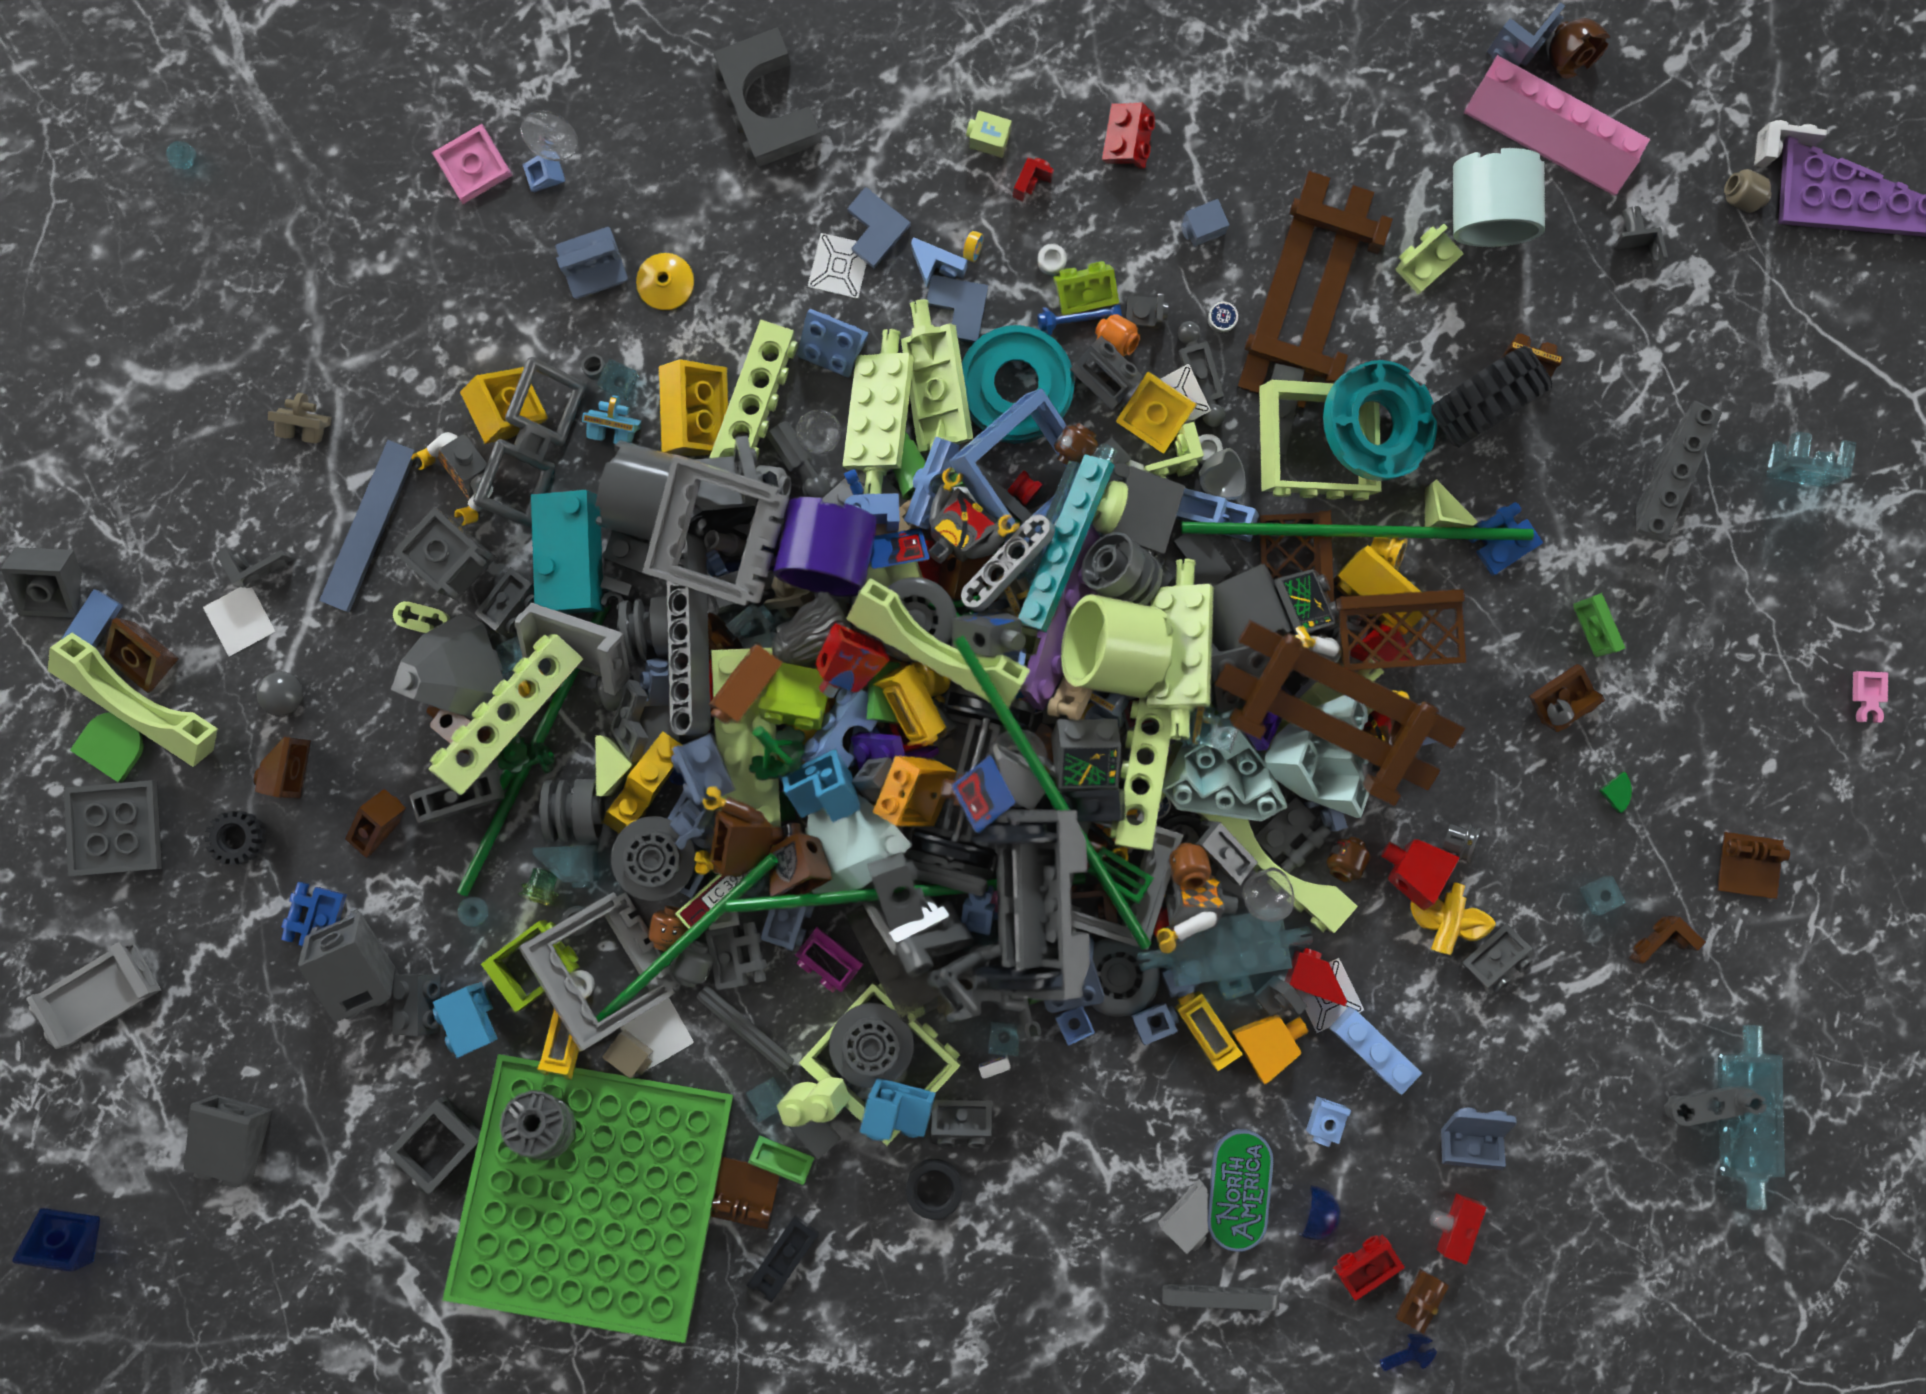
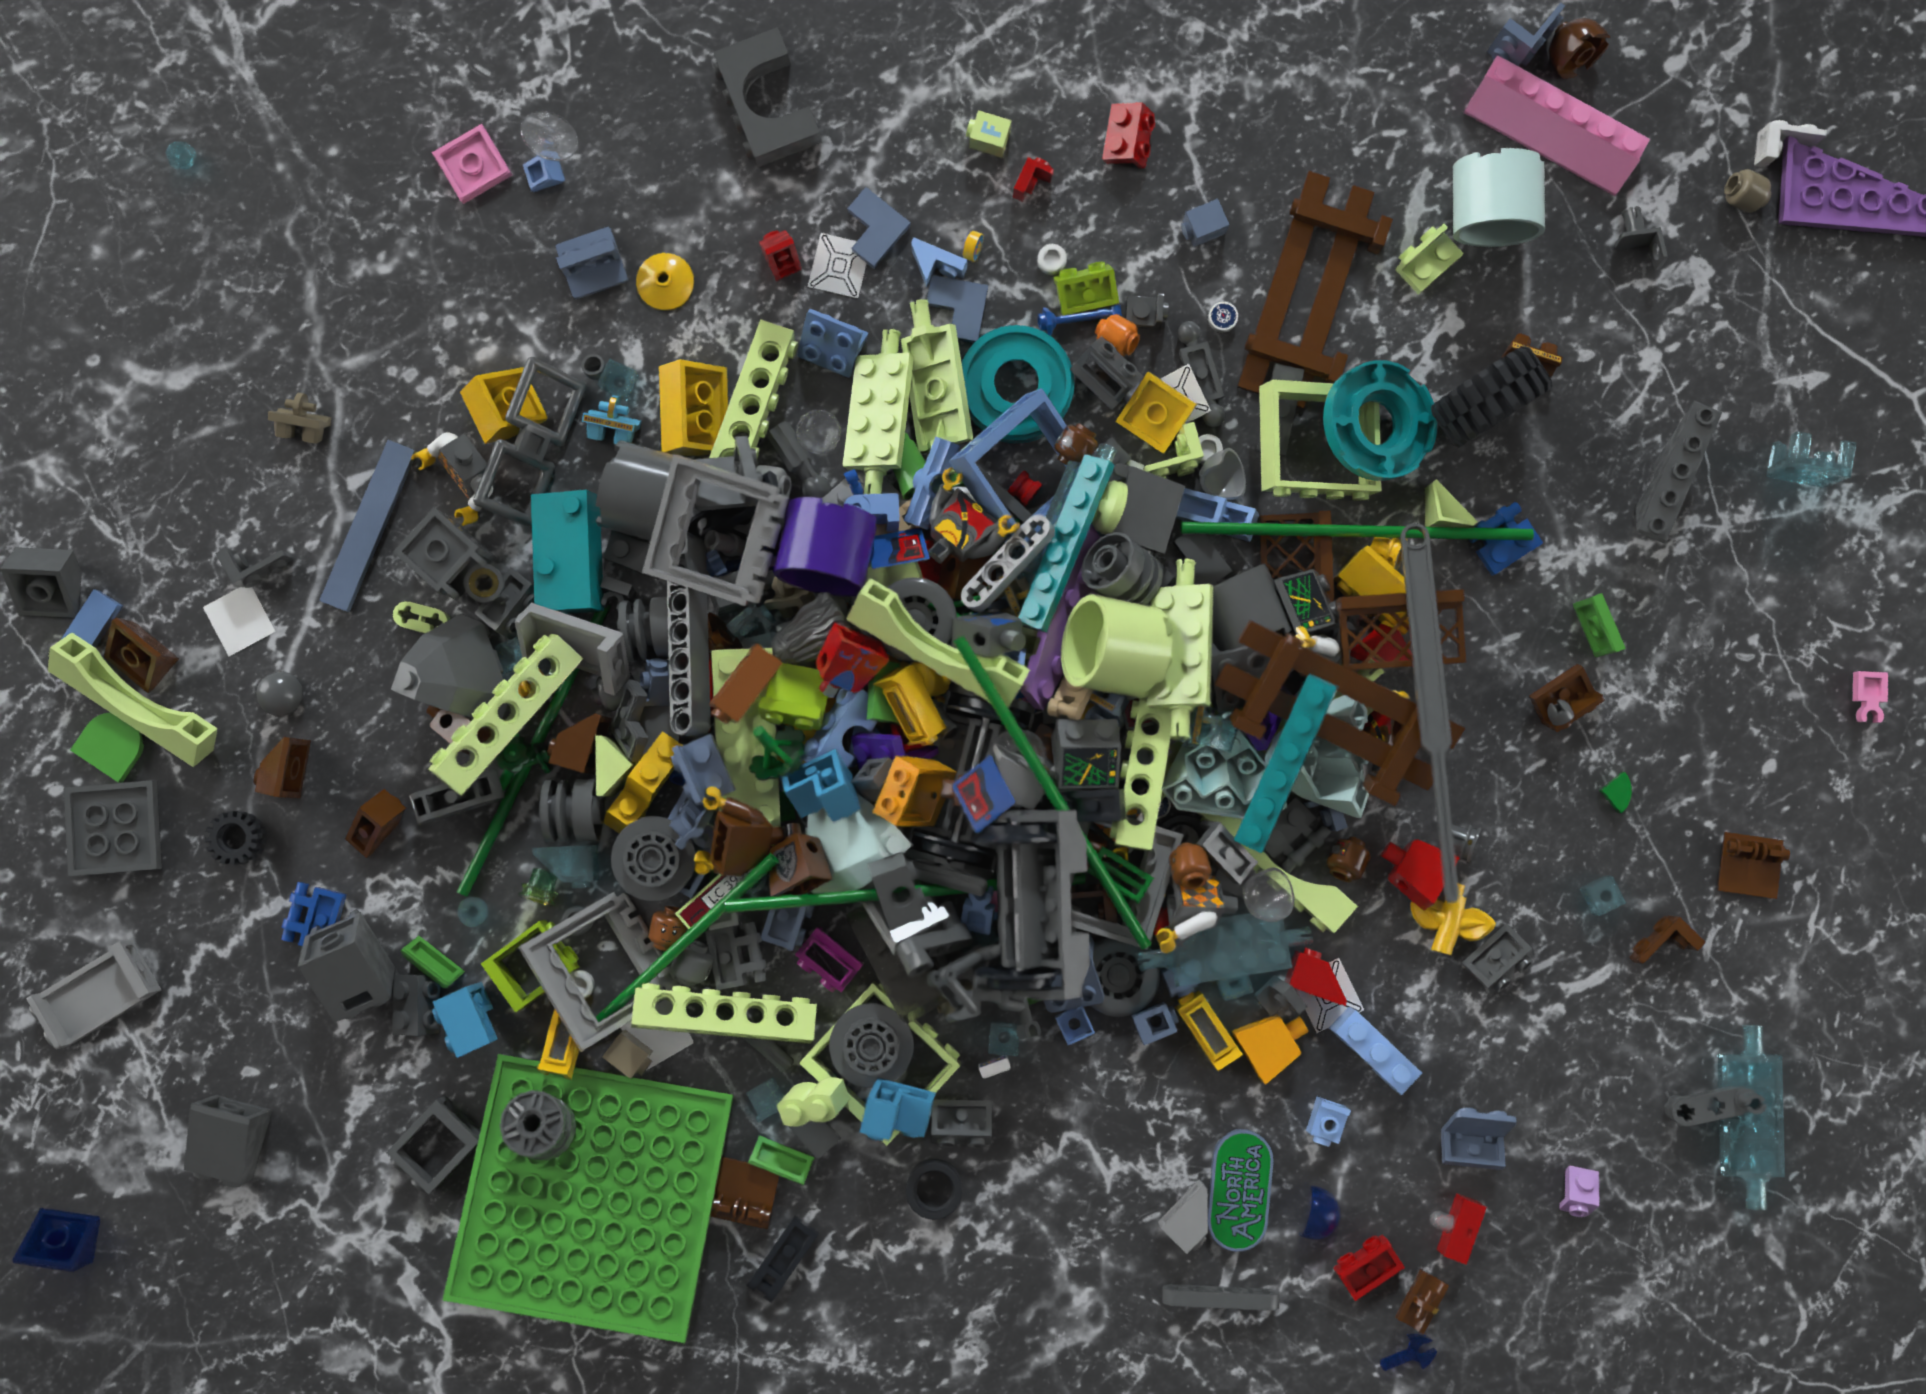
(431, 962): none -> bright green tile
(472, 585): none -> piece
(577, 744): none -> reddish brown slope
(646, 1016): none -> yellowish green brick
(780, 254): none -> red slope
(1285, 763): none -> teal plate
(1430, 687): none -> dark grey piece
(1580, 1191): none -> lavender bracket

